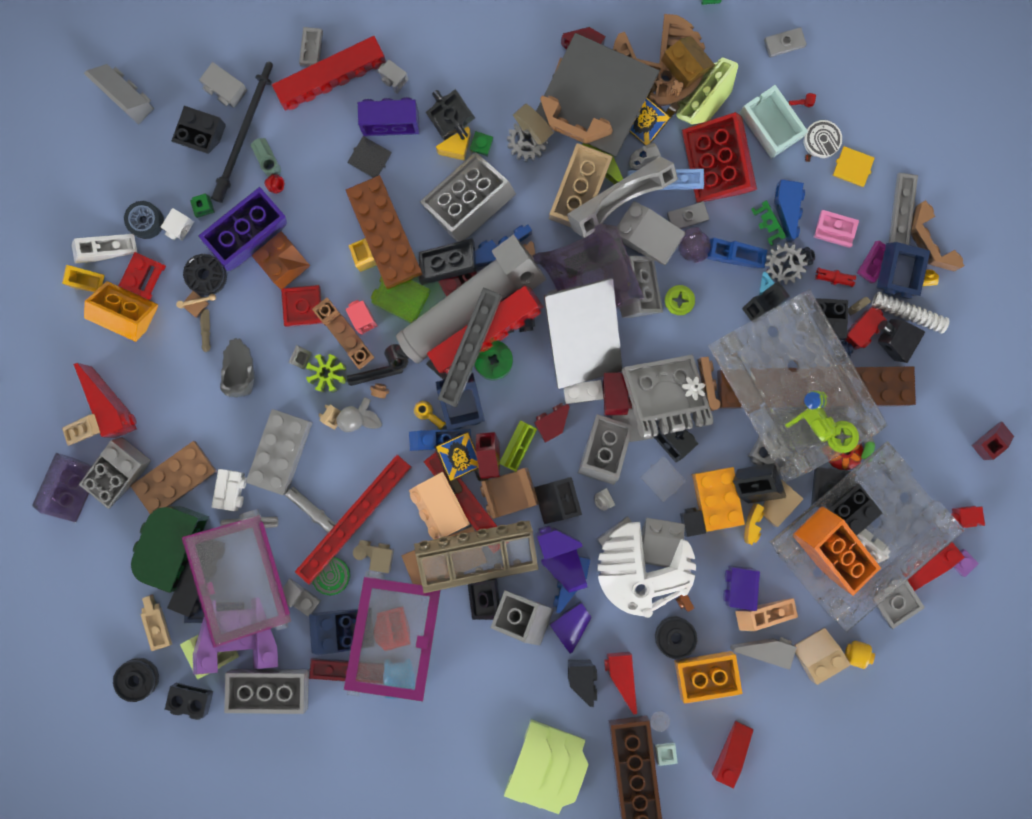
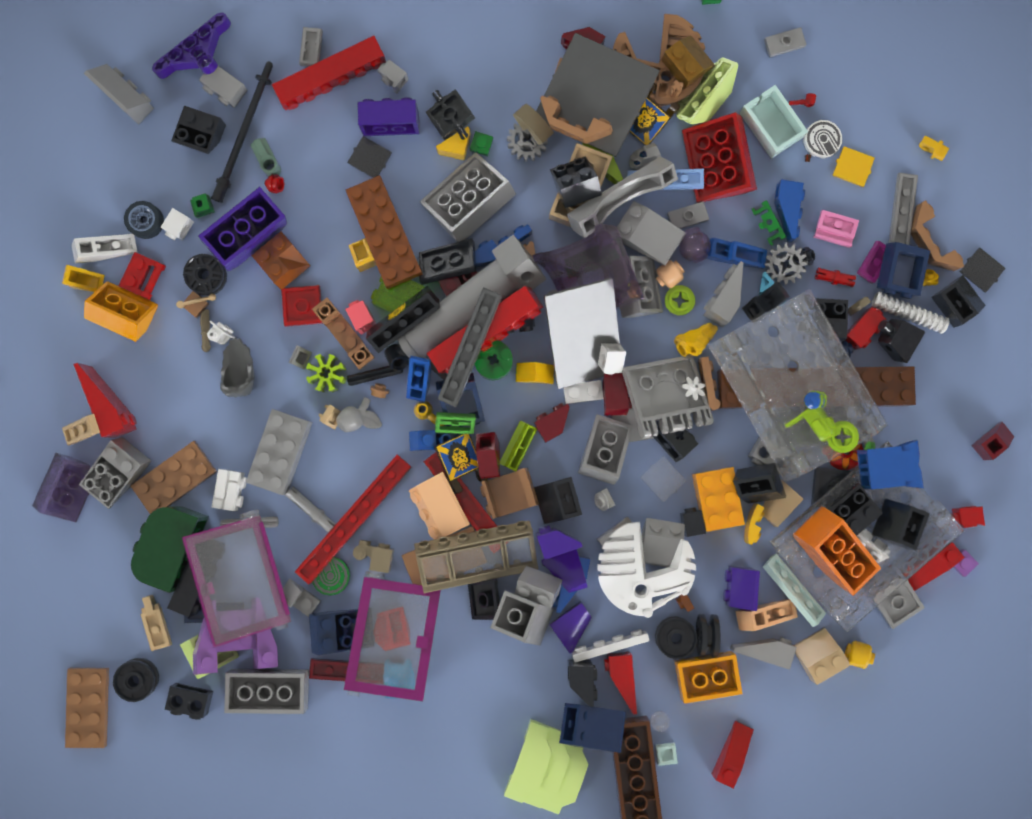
(86, 707): none -> medium nougat plate
(188, 56): none -> dark purple beam
(220, 333): none -> white hinge
(403, 319): none -> black brick
(418, 378): none -> blue slope
(455, 419): none -> bright green tile
(534, 373): none -> yellow slope
(538, 586): none -> light grey brick
(576, 182): none -> black slope
(592, 727): none -> dark blue slope
(611, 358): none -> white brick
(617, 643): none -> white plate
(670, 274): none -> light nougat head
(695, 340): none -> yellow rock
(708, 635): none -> black wheel
(727, 299): none -> light grey slope
(794, 590): none -> light aqua plate
(890, 466): none -> blue piece
(900, 524): none -> black slope
(936, 148): none -> yellow piece
(959, 302): none -> black slope
(982, 270): none -> clear smoke piece

